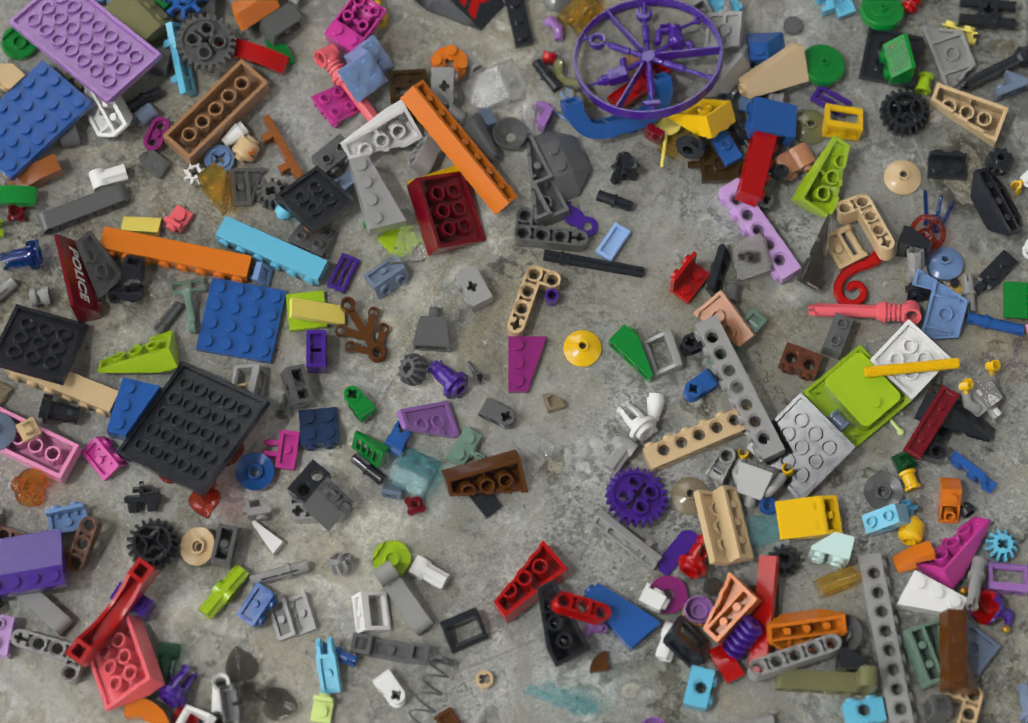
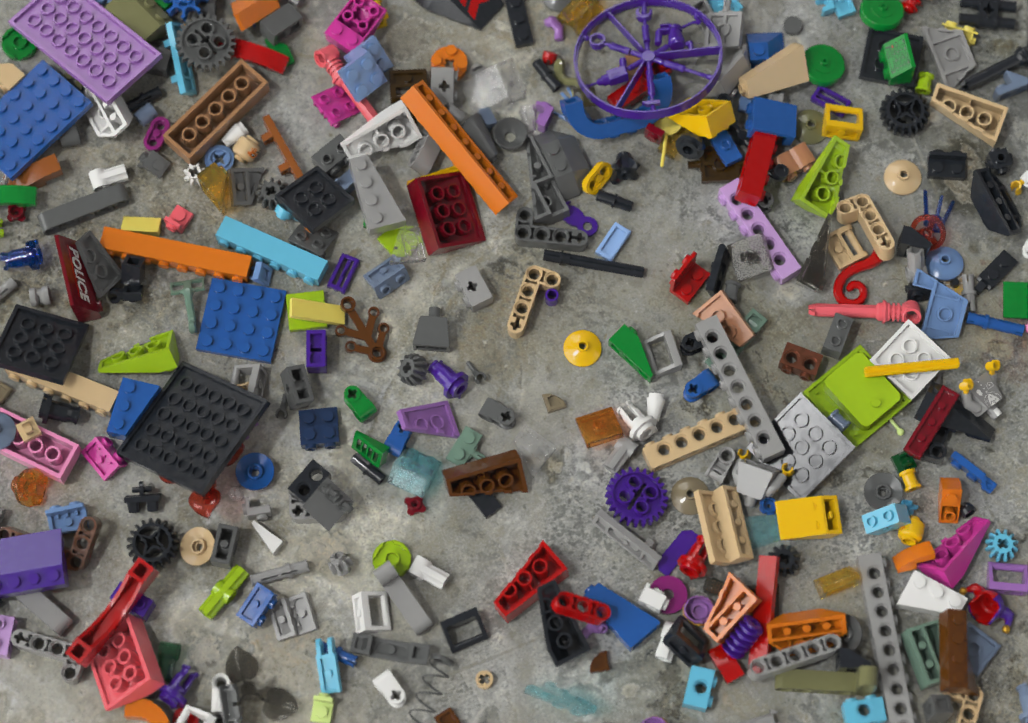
(168, 317): dark grey axle -> none
(287, 450): dark pink hinge -> none
(392, 491): sand blue slope -> none
(522, 361): magenta wing -> none
(595, 179): none -> yellow plate
(599, 427): none -> clear orange plate
(832, 550): light aqua slope -> none
(976, 577): light grey pin -> none

